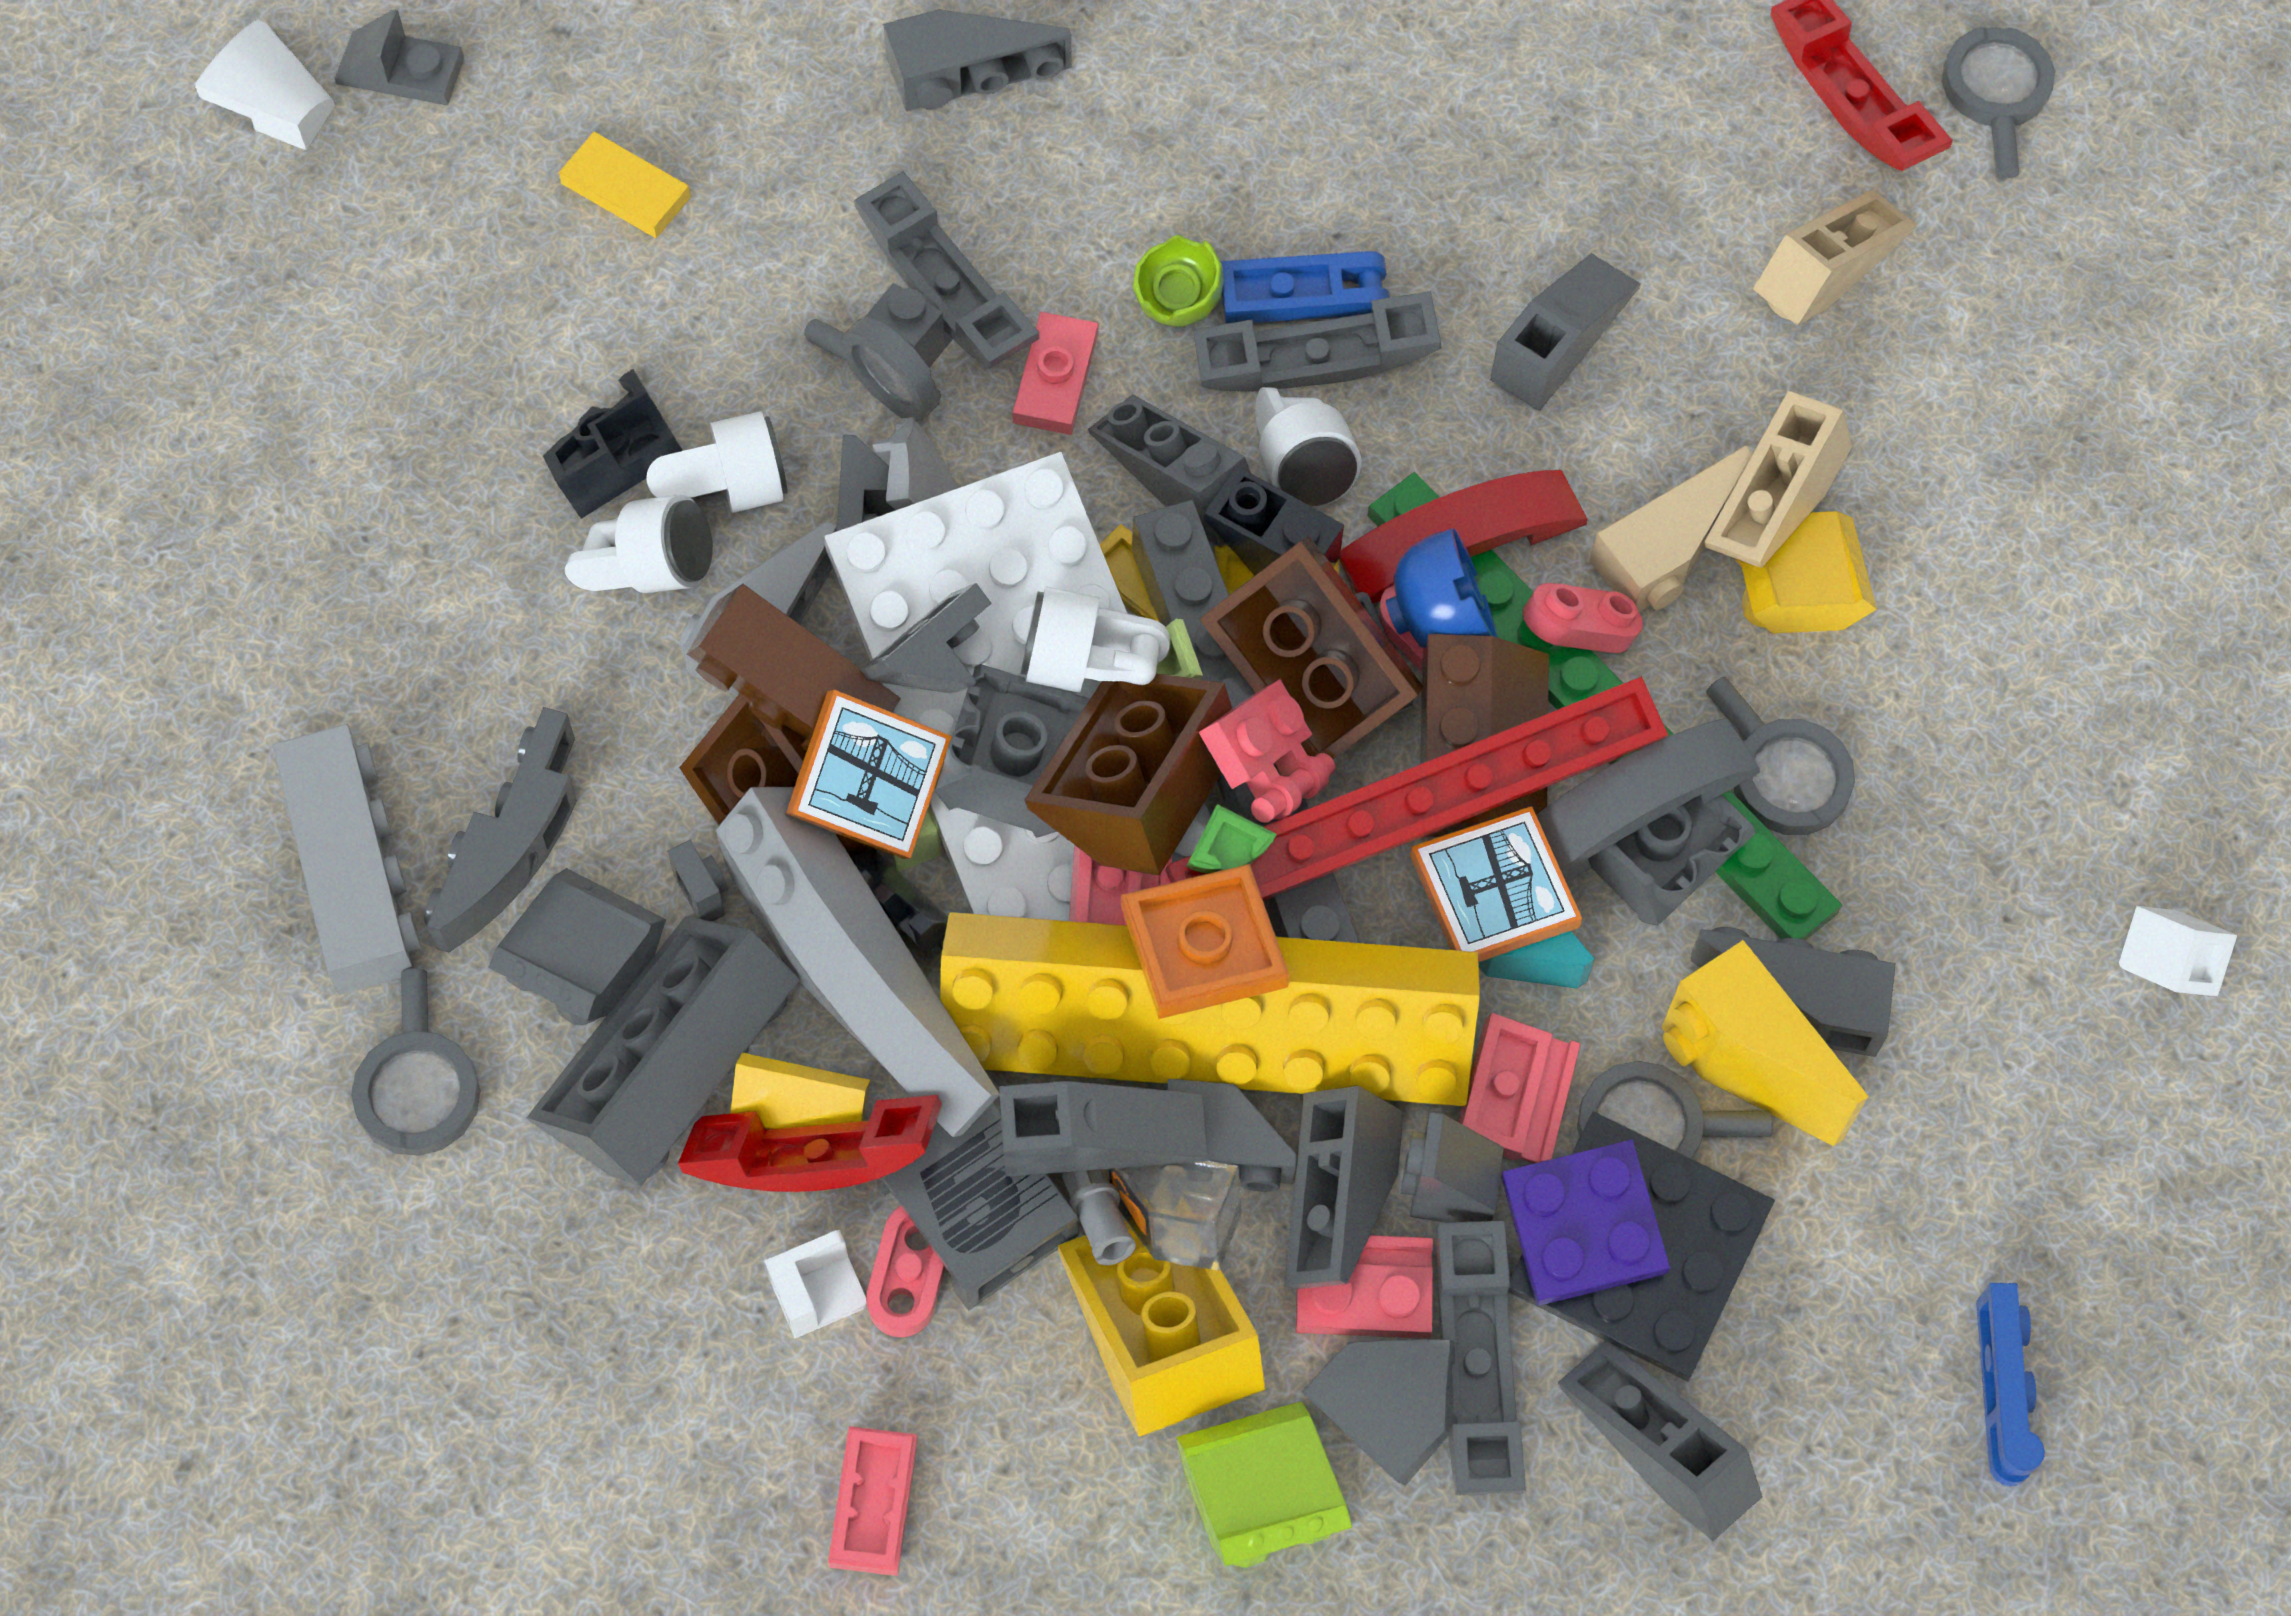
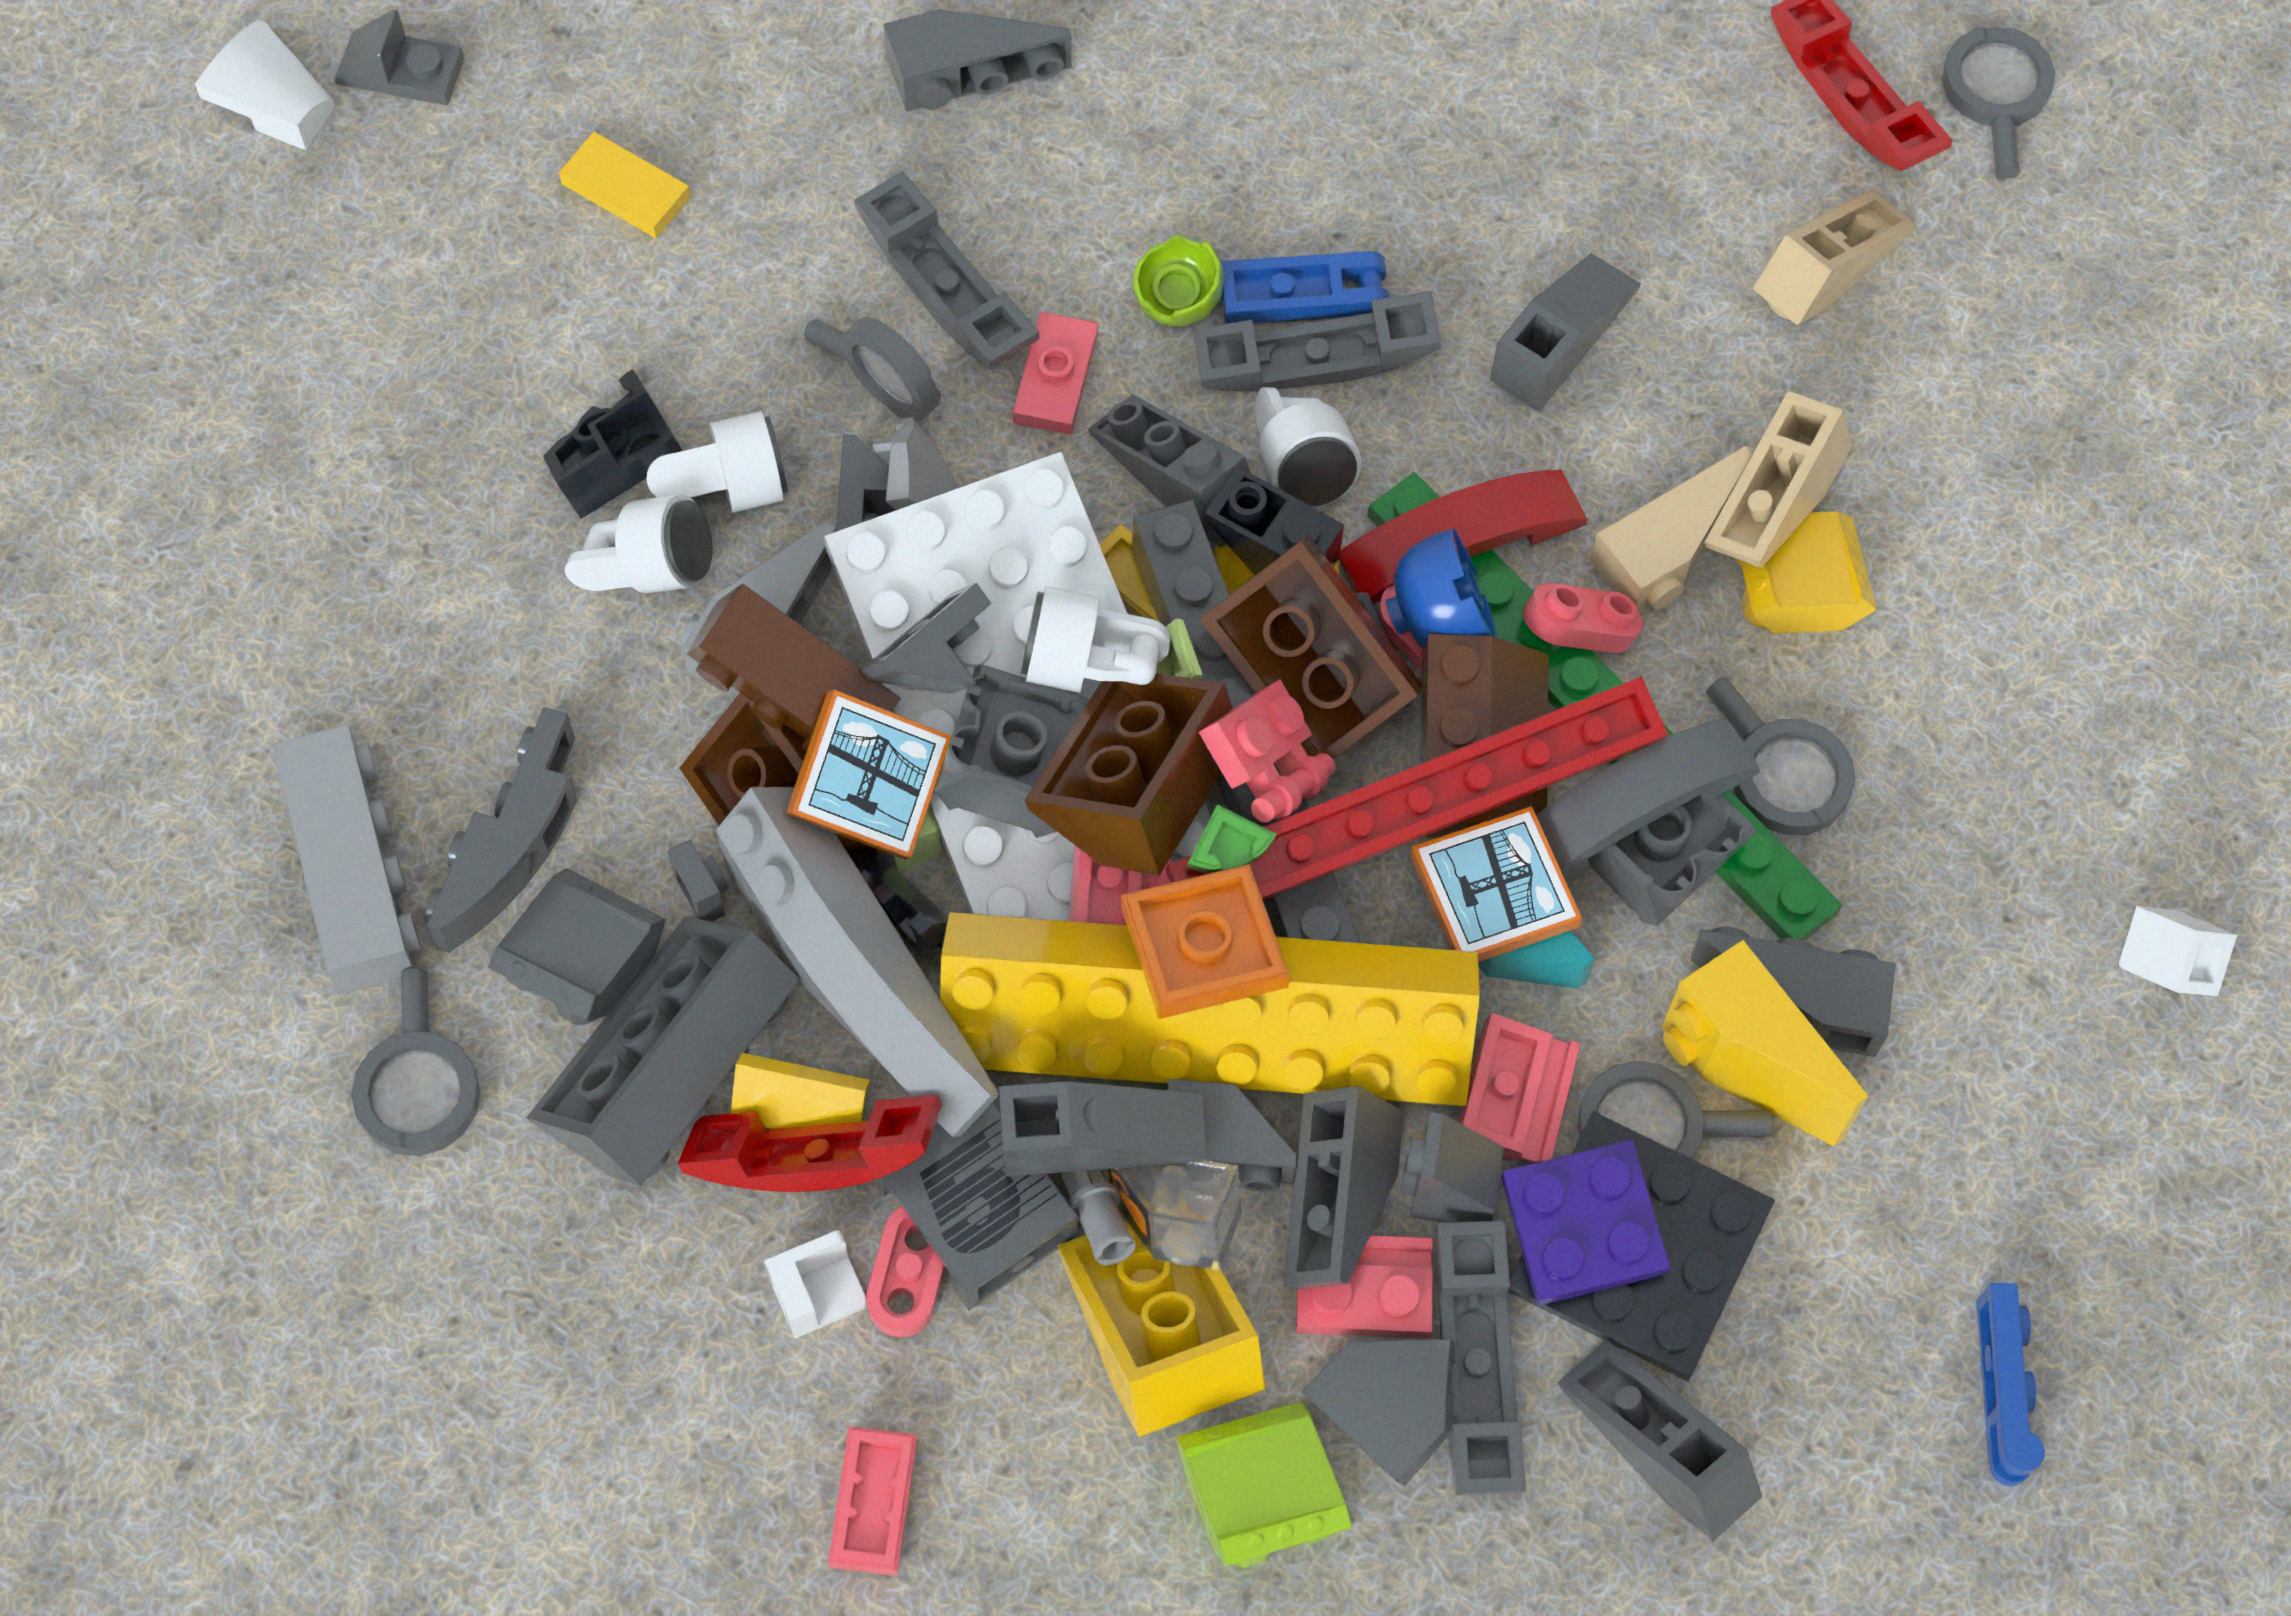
(914, 319): dark grey brick -> none

